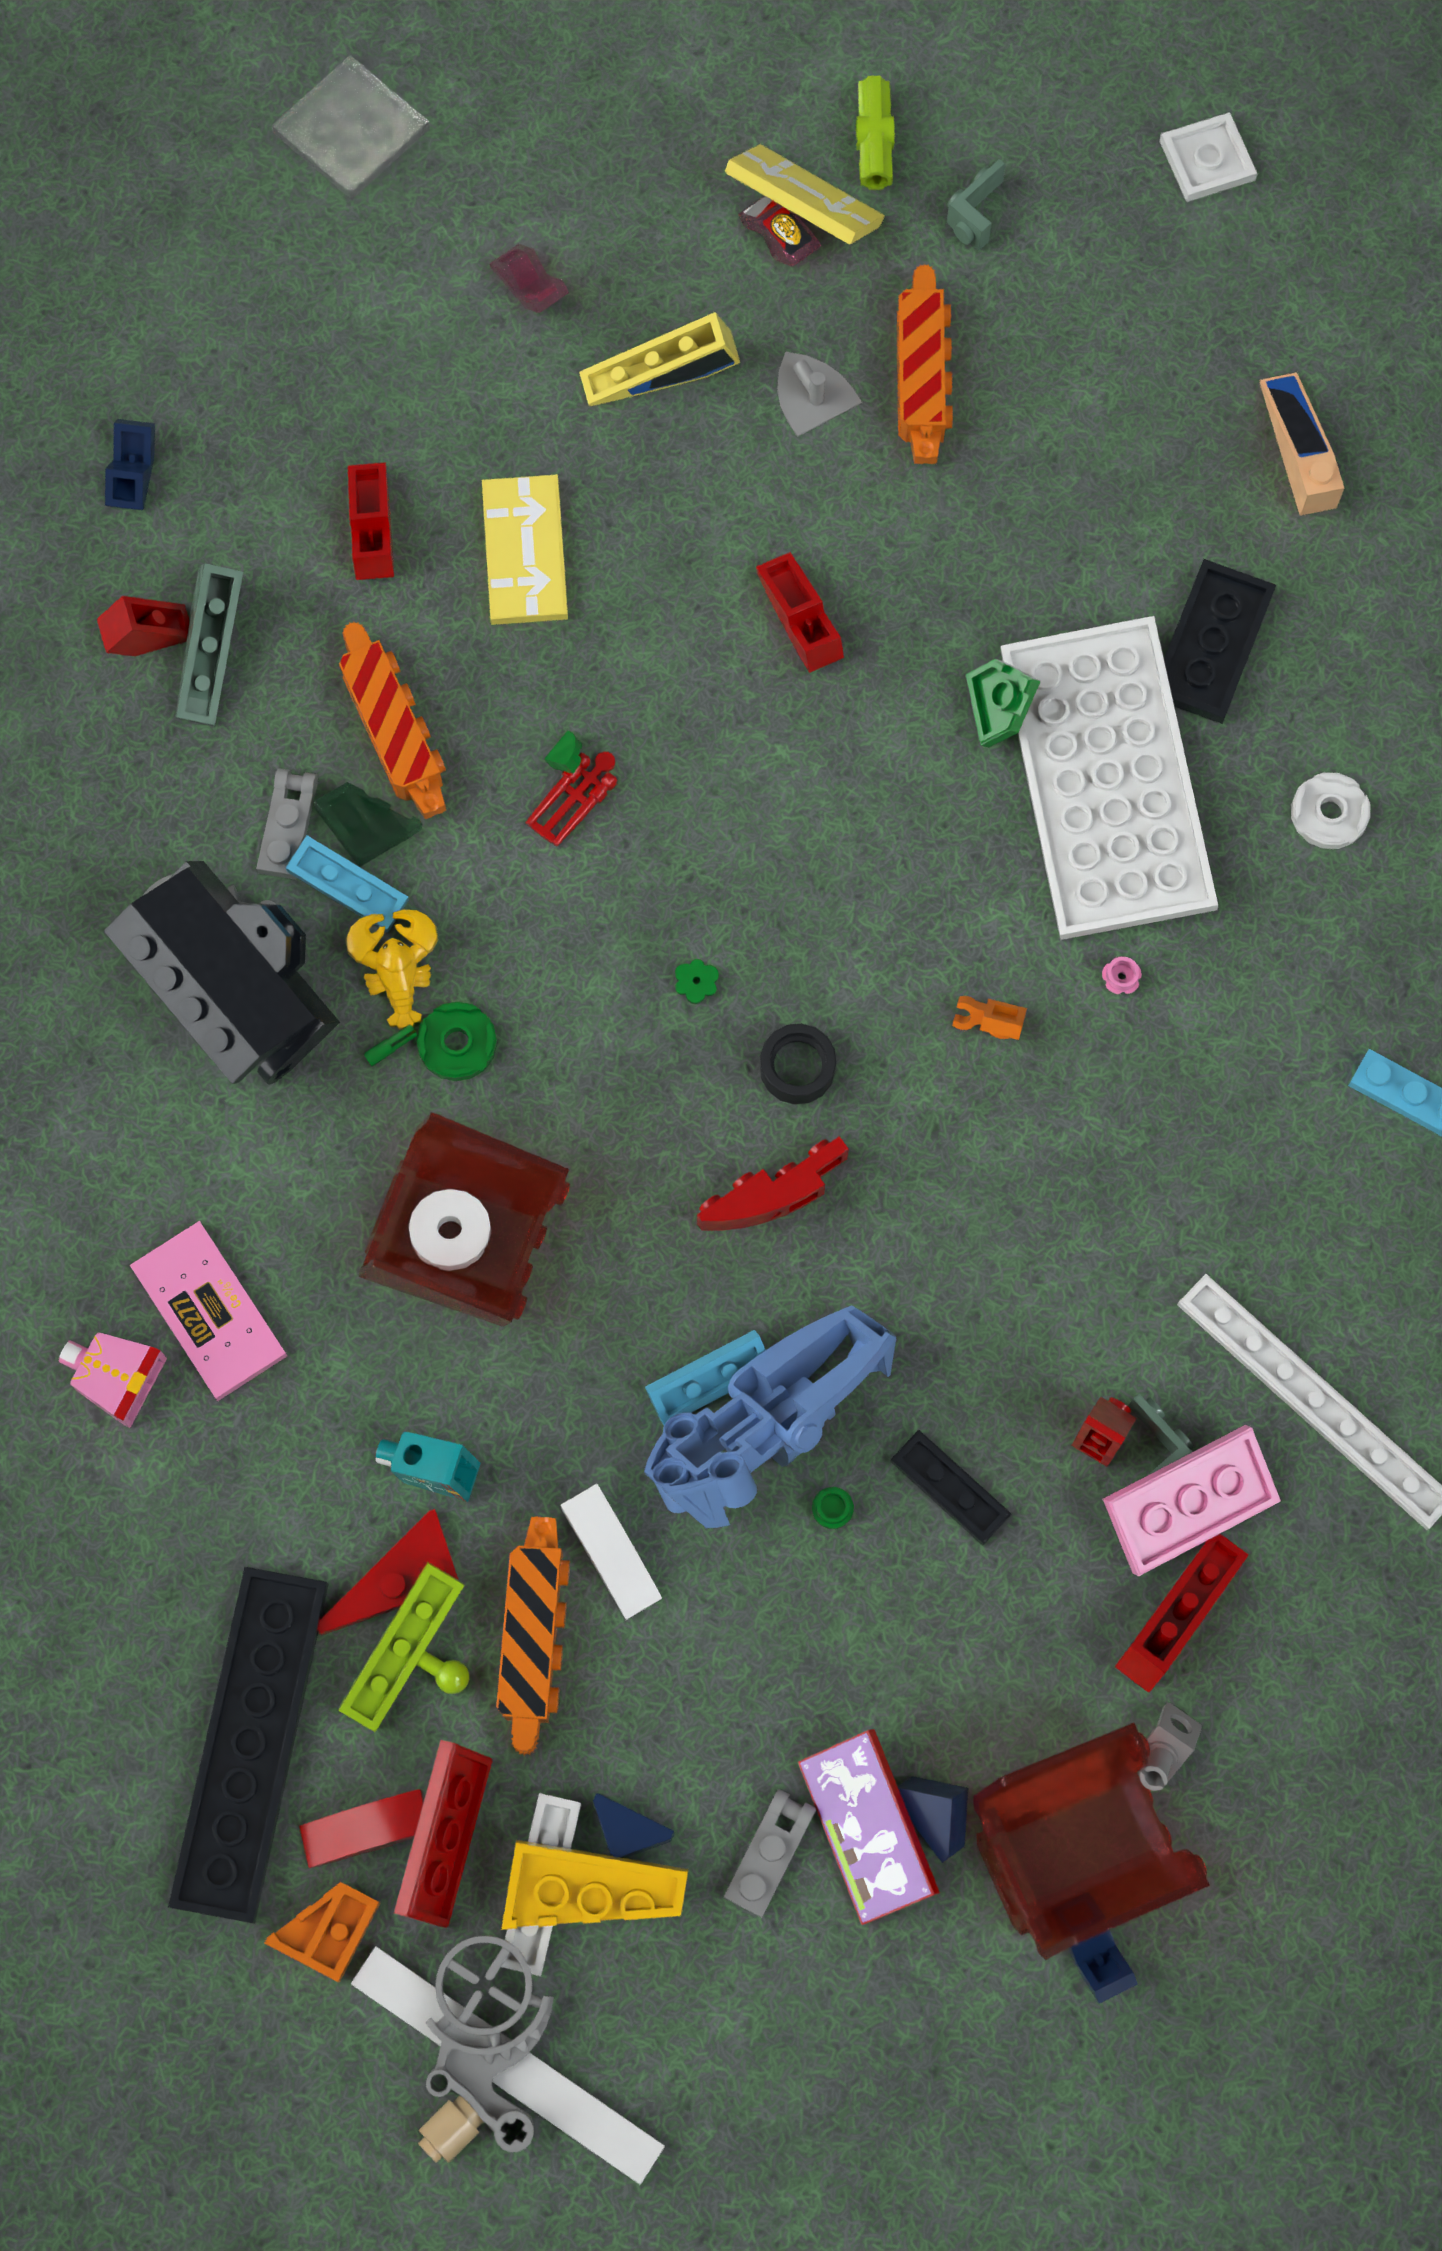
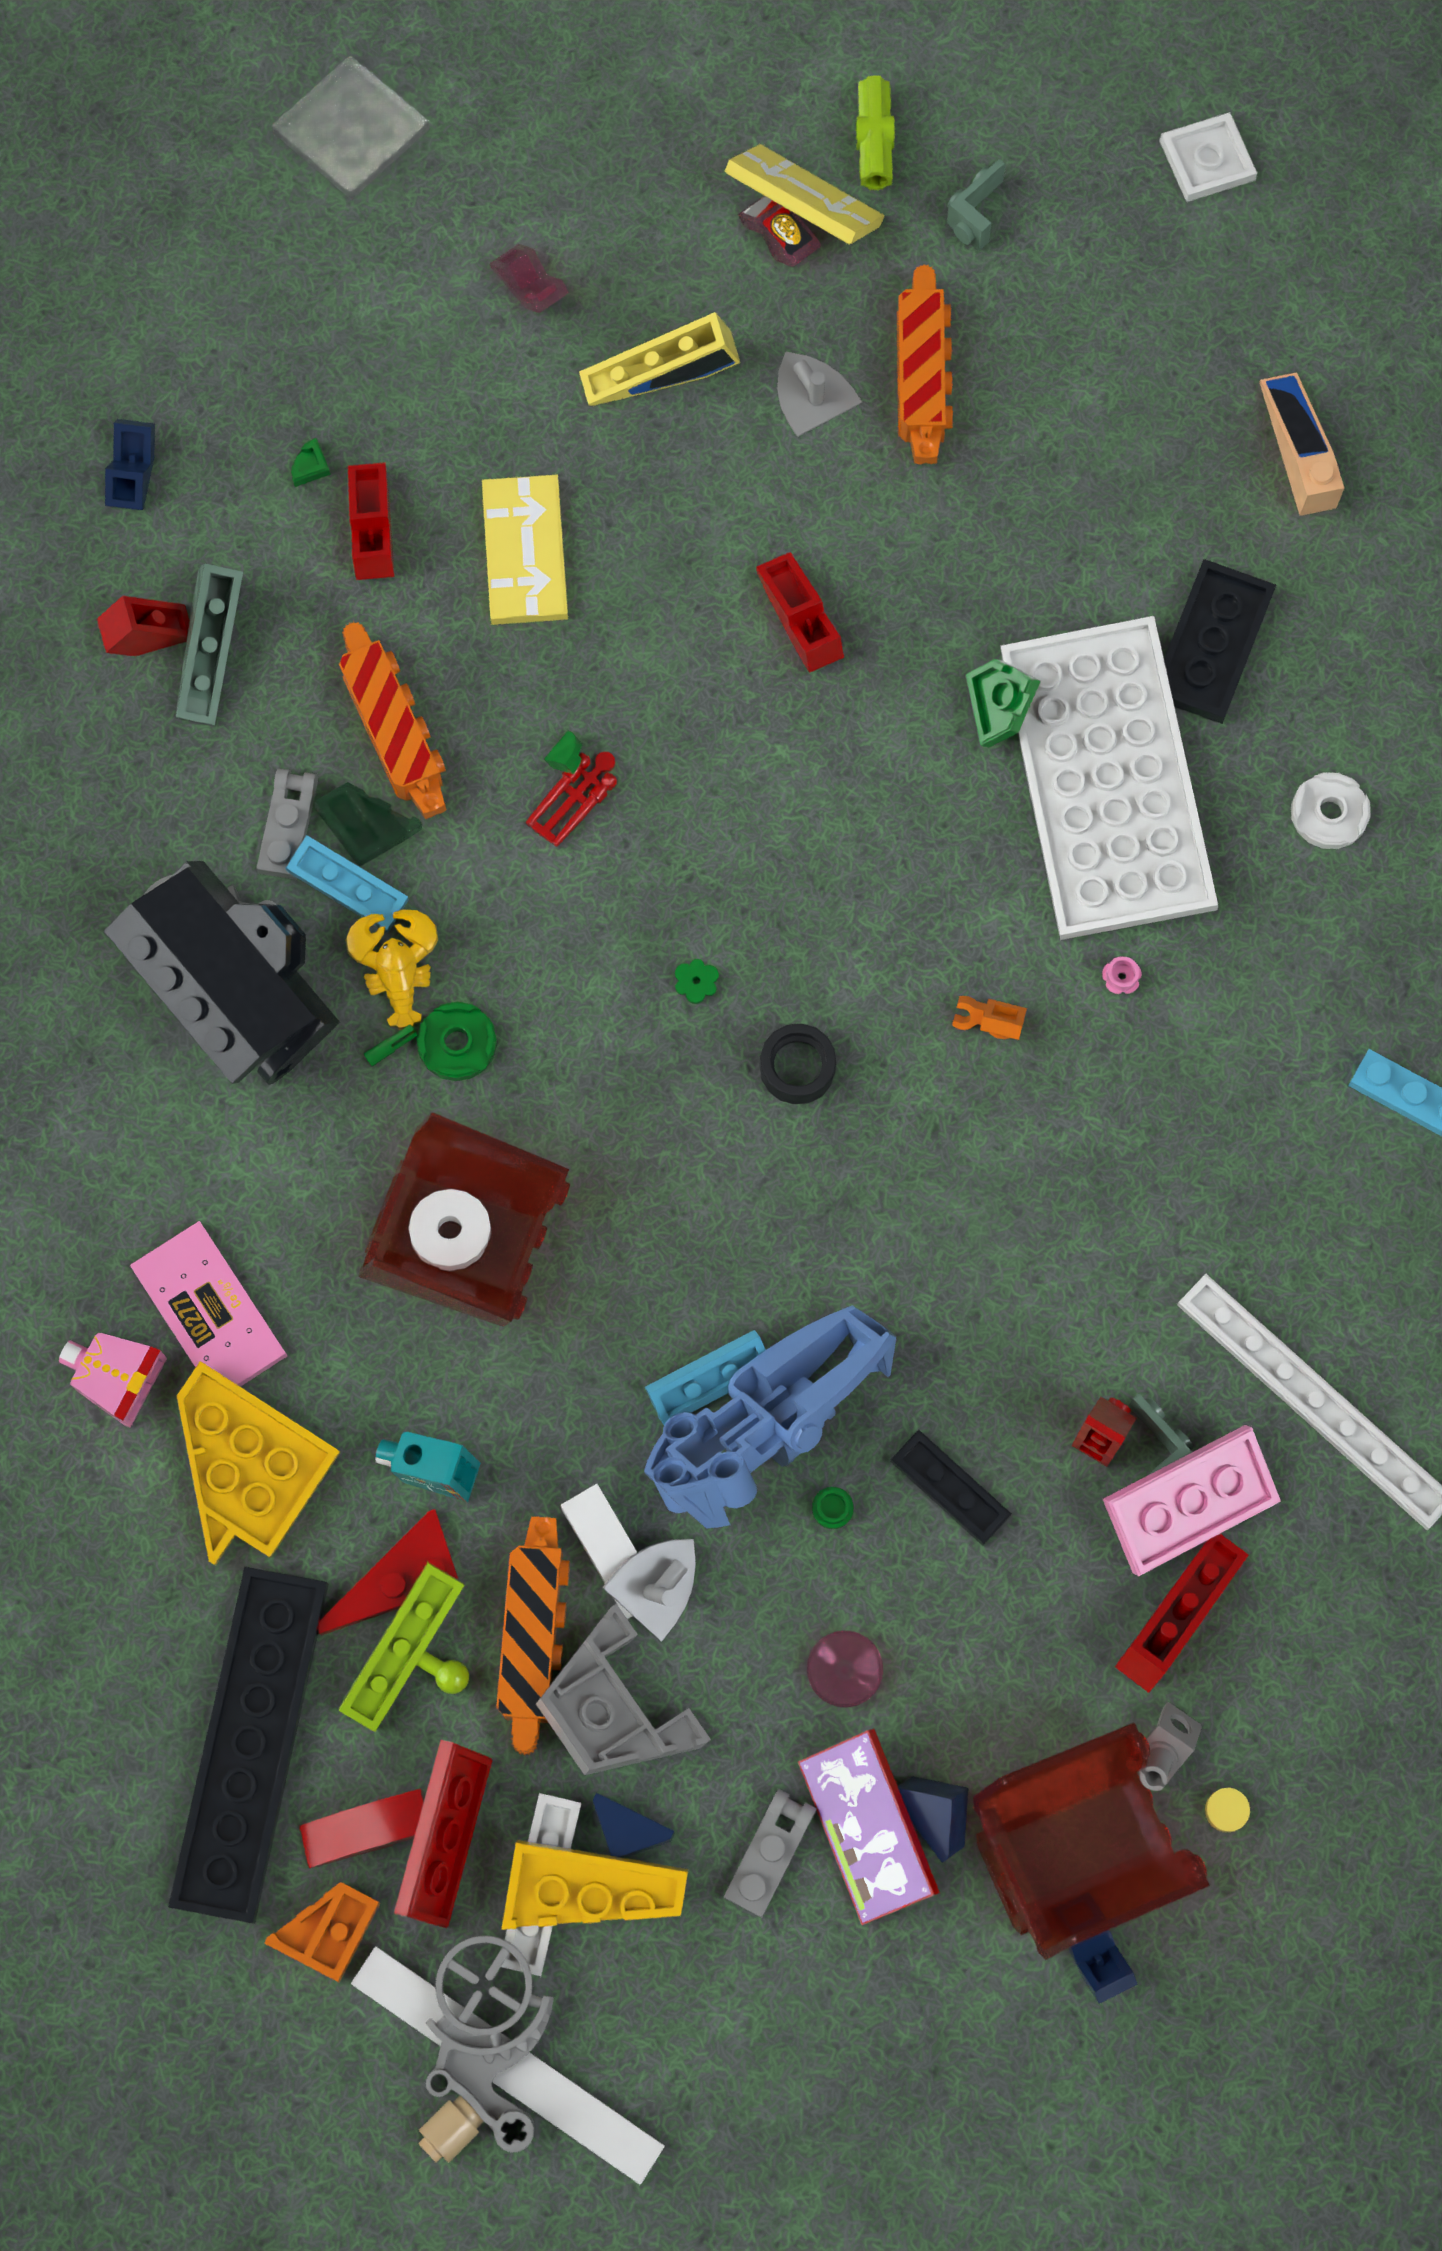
(246, 1463): none -> yellow wing
(309, 464): none -> green tile
(598, 1714): none -> light grey wing
(656, 1584): none -> light grey shield
(761, 1200): red slope -> none
(845, 1669): none -> clear pink piece
(1227, 1810): none -> light yellow tile

